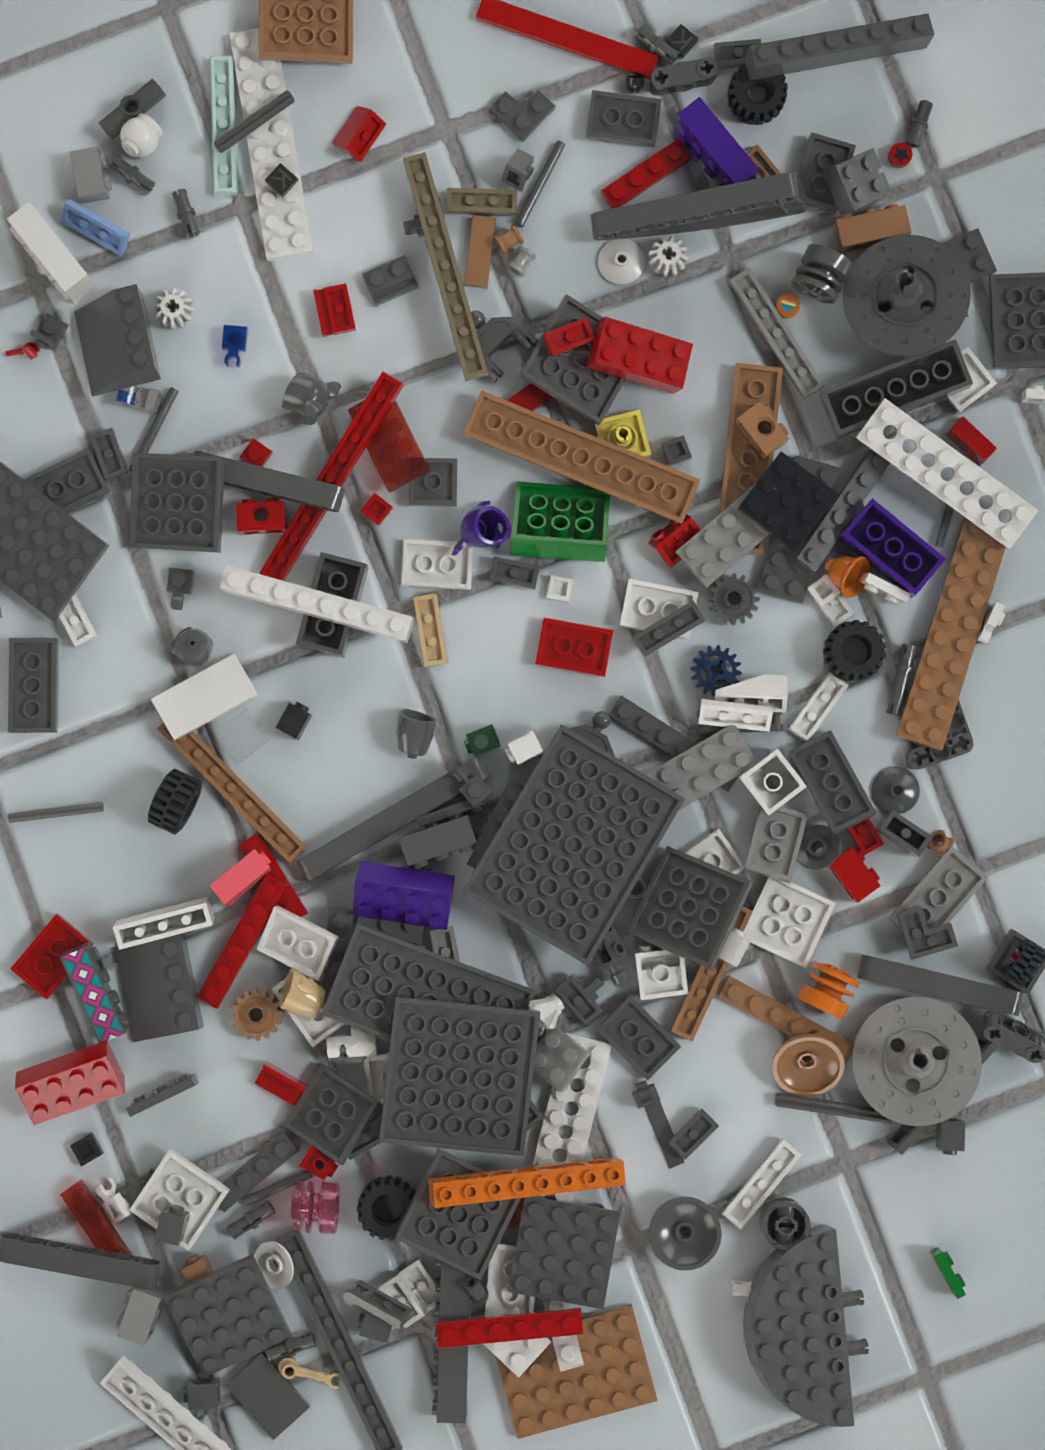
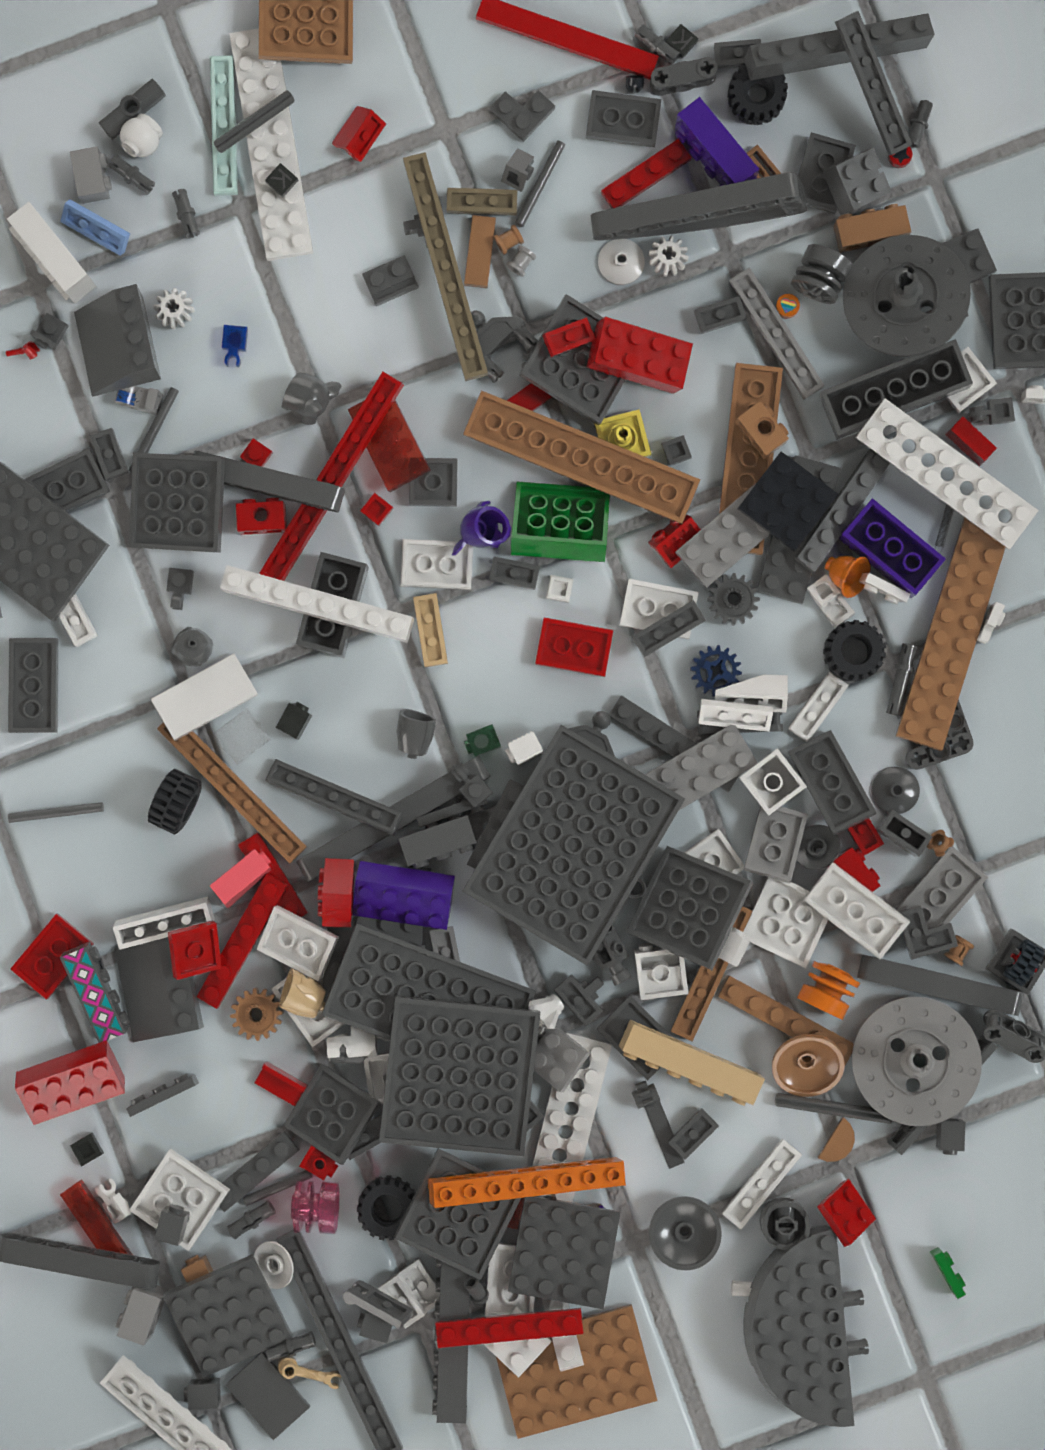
(194, 950): none -> red plate
(334, 310): red plate -> none
(334, 797): none -> dark grey tile
(336, 892): none -> red brick
(691, 1062): none -> tan brick
(720, 314): none -> dark grey plate
(839, 1143): none -> medium nougat tile
(846, 1212): none -> red plate
(856, 910): none -> white tile
(873, 83): none -> dark grey plate
(958, 953): none -> medium nougat bush
(998, 411): none -> dark grey plate

